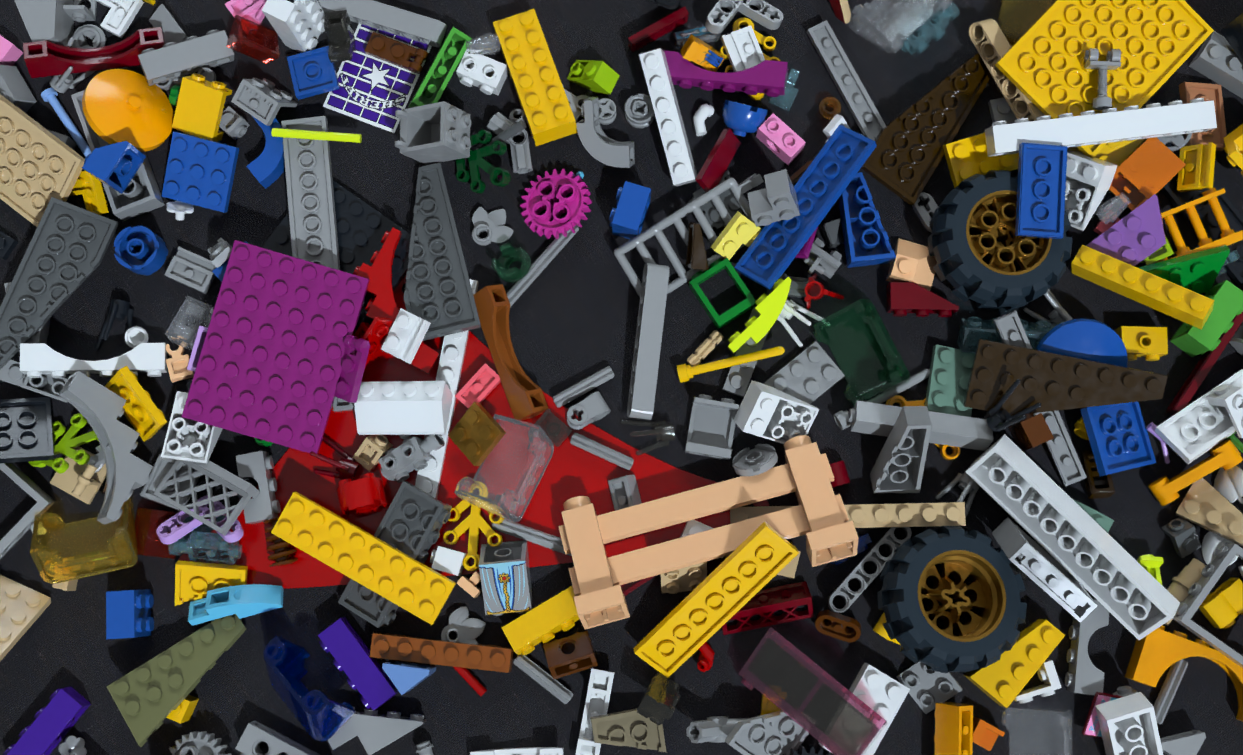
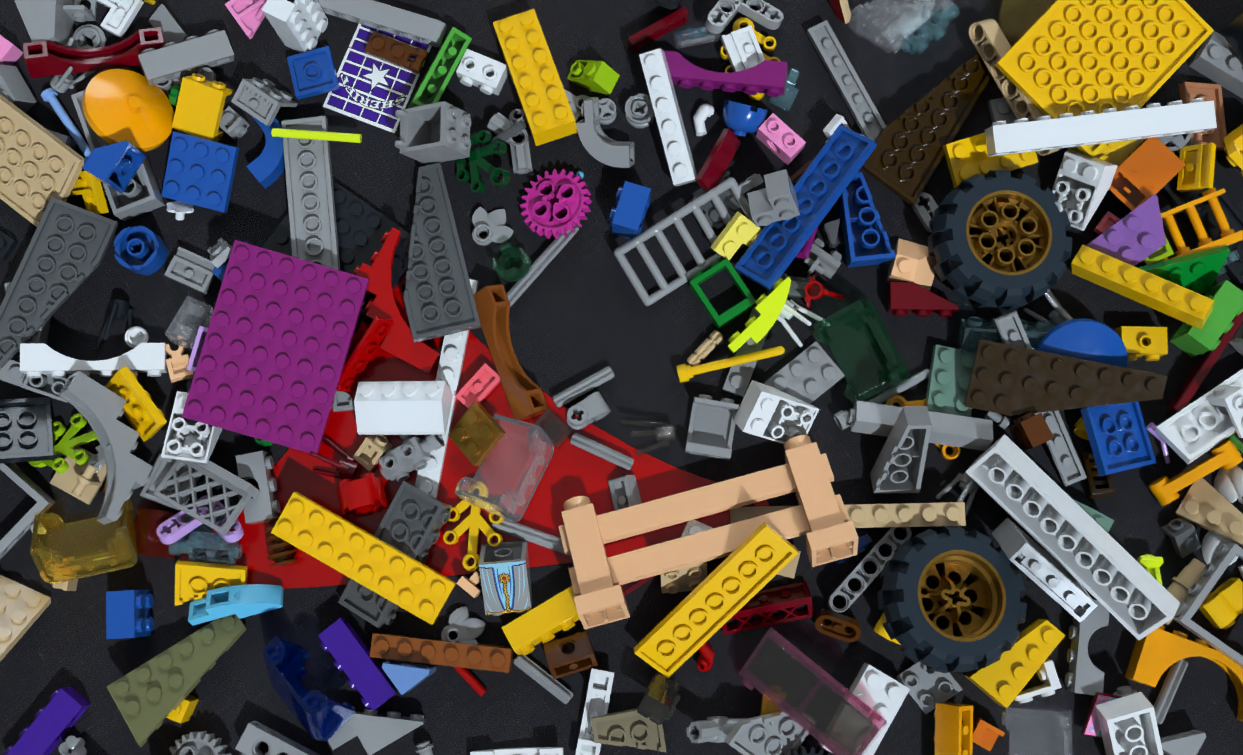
(253, 40): clear red slope -> none
(340, 36): clear smoke brick -> none
(352, 368): magenta plate -> none
(405, 336): white plate -> none
(447, 560): white brick -> none
(484, 44): clear cone -> none
(648, 341): light grey beam -> none
(695, 248): dark brown slope -> none
(702, 54): light orange leg -> none
(755, 461): light grey plate -> none
(829, 101): clear orange plate -> none
(840, 474): dark red brick -> none
(1000, 419): black plant -> none
(1041, 191): blue tile -> none
(1111, 209): clear cone -> none
(1113, 62): light grey bar -> none

